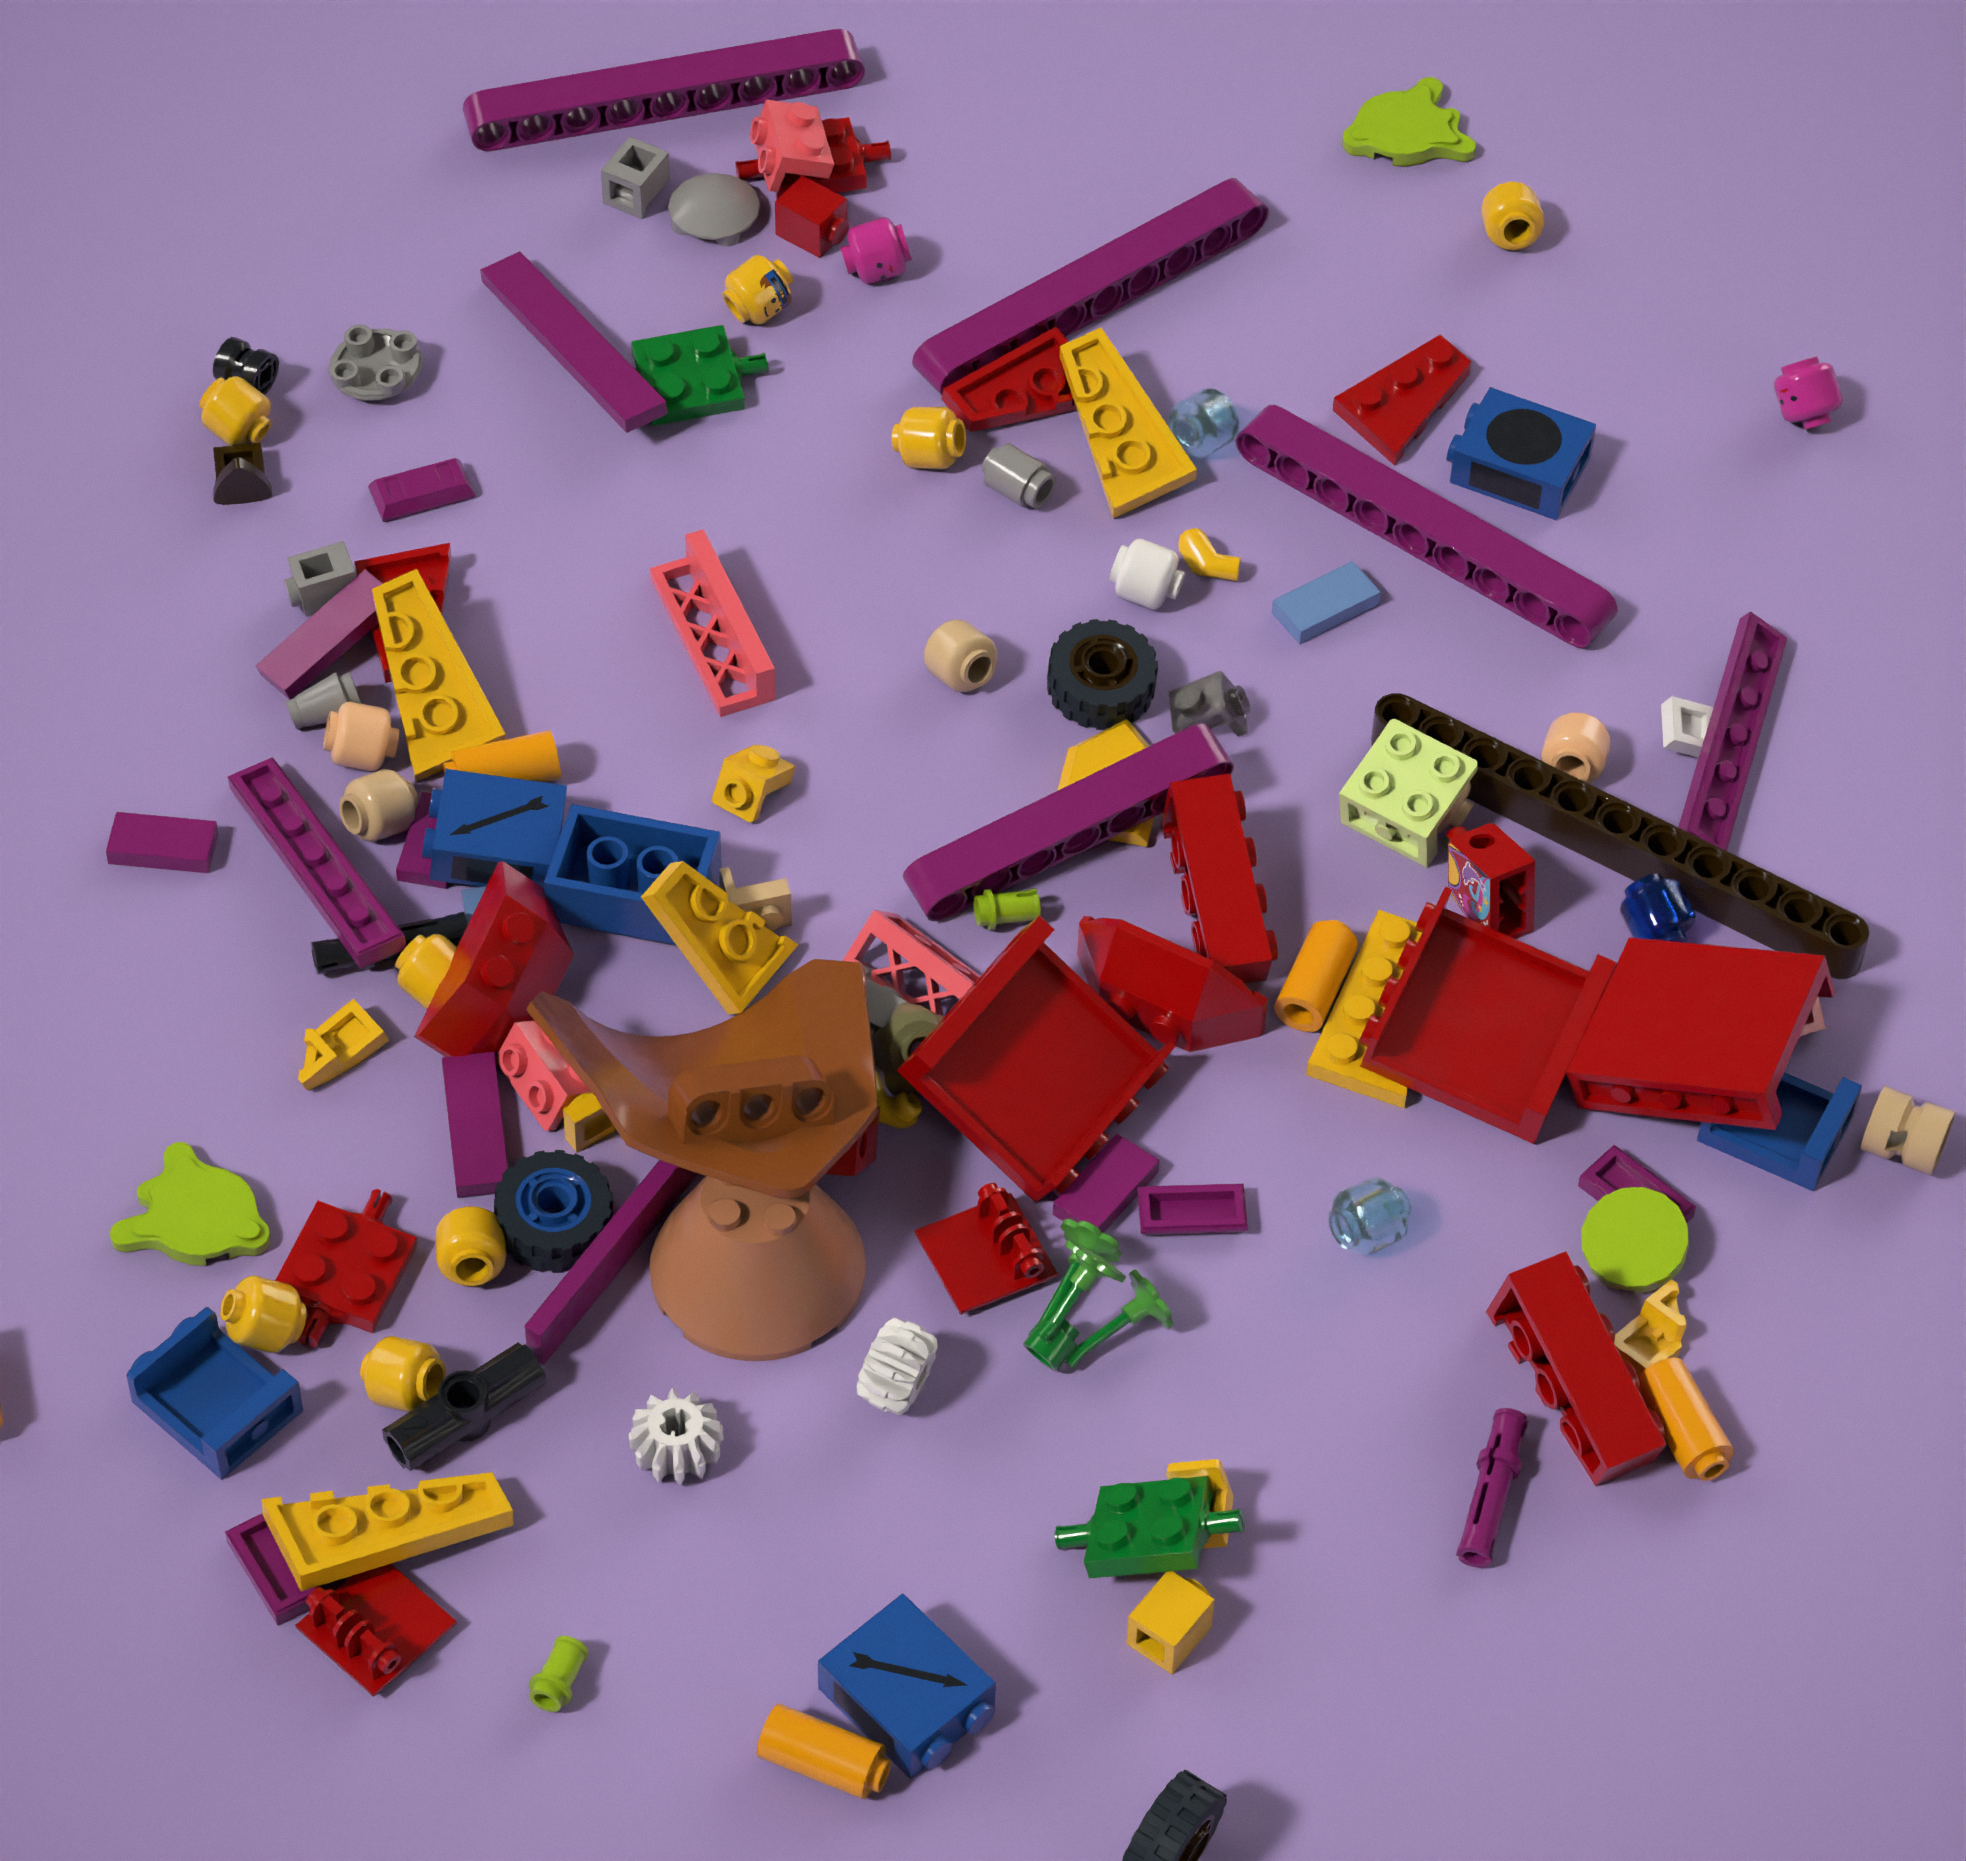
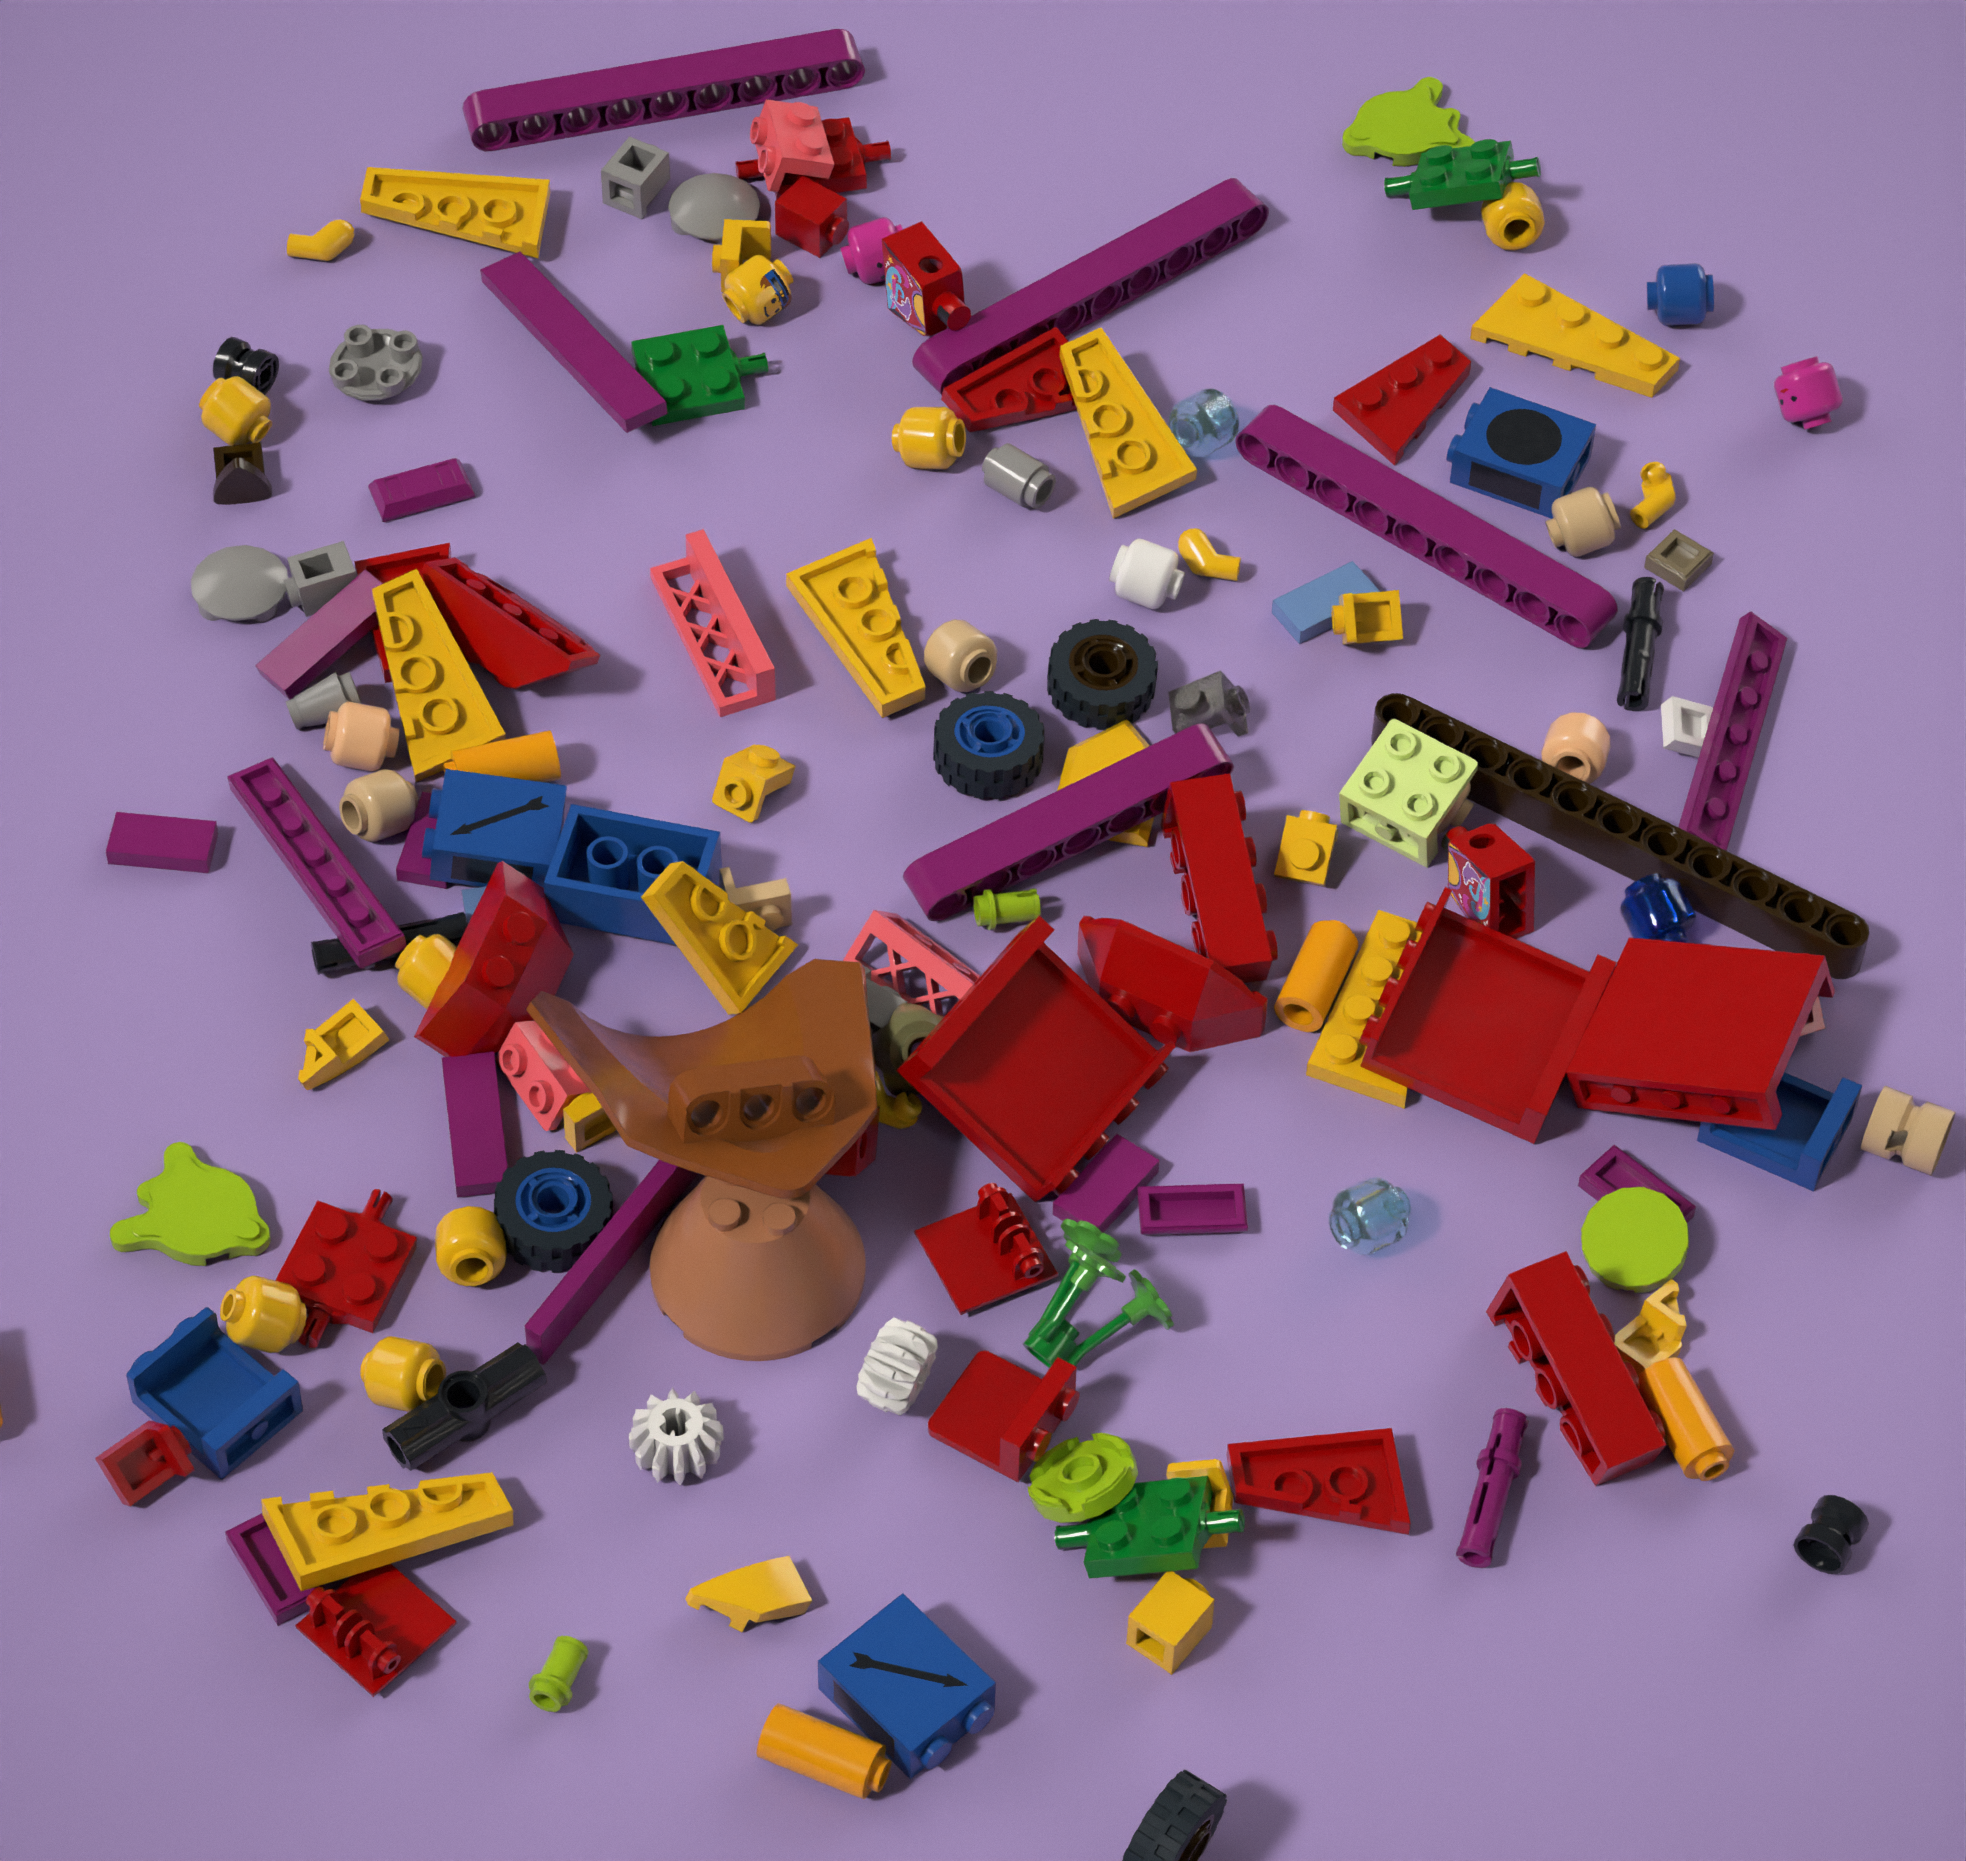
(145, 1460): none -> red bracket
(239, 584): none -> light grey dish
(324, 244): none -> yellow arm
(472, 207): none -> yellow wing
(502, 628): none -> red wedge
(740, 242): none -> yellow bracket
(754, 1592): none -> yellow slope
(856, 616): none -> yellow wing
(923, 281): none -> red torso
(988, 745): none -> black wheel
(1005, 1412): none -> red bracket
(1082, 1478): none -> lime tile
(1306, 848): none -> yellow bracket
(1324, 1477): none -> red wing
(1368, 617): none -> yellow bracket
(1462, 174): none -> green plate
(1574, 336): none -> yellow wing
(1583, 521): none -> tan head
(1641, 630): none -> black pin
(1657, 493): none -> yellow arm
(1678, 560): none -> dark tan tile
(1681, 294): none -> blue head
(1833, 1530): none -> black wheel

